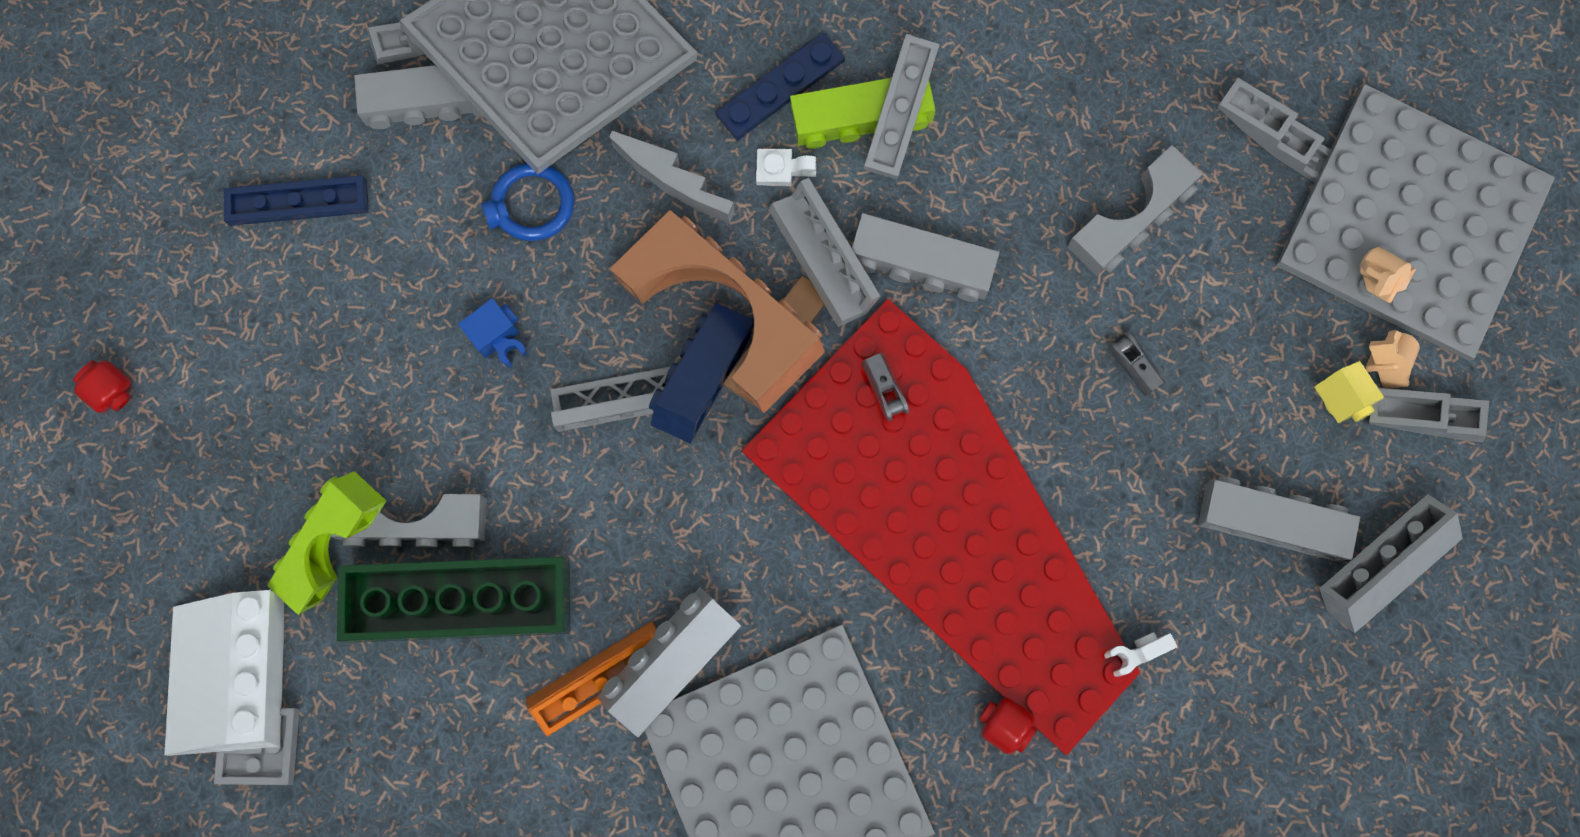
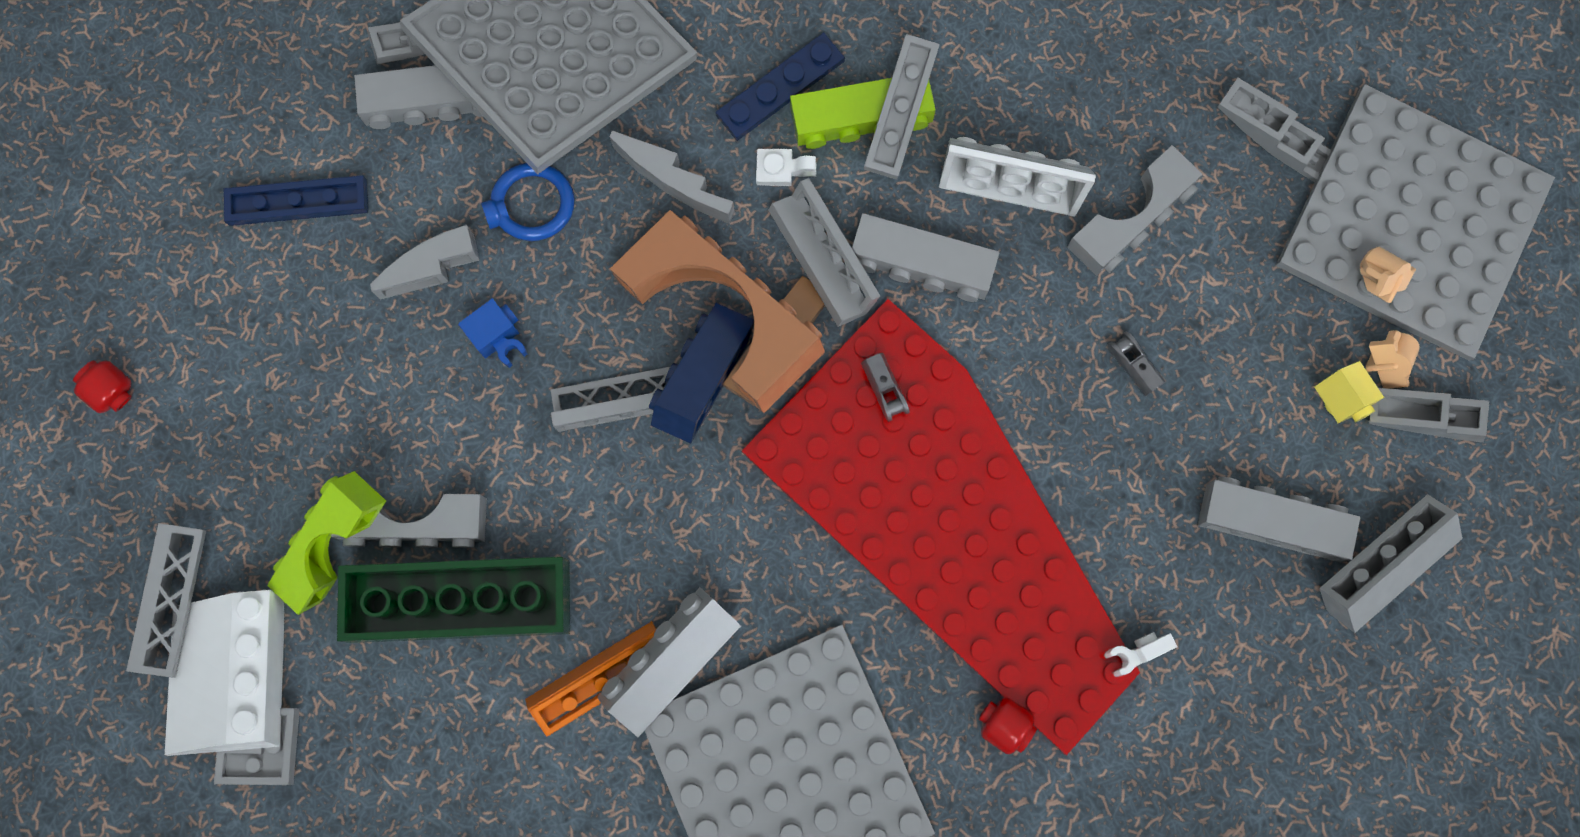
(157, 597): none -> light grey fence
(427, 263): none -> light grey slope
(1015, 176): none -> white slope

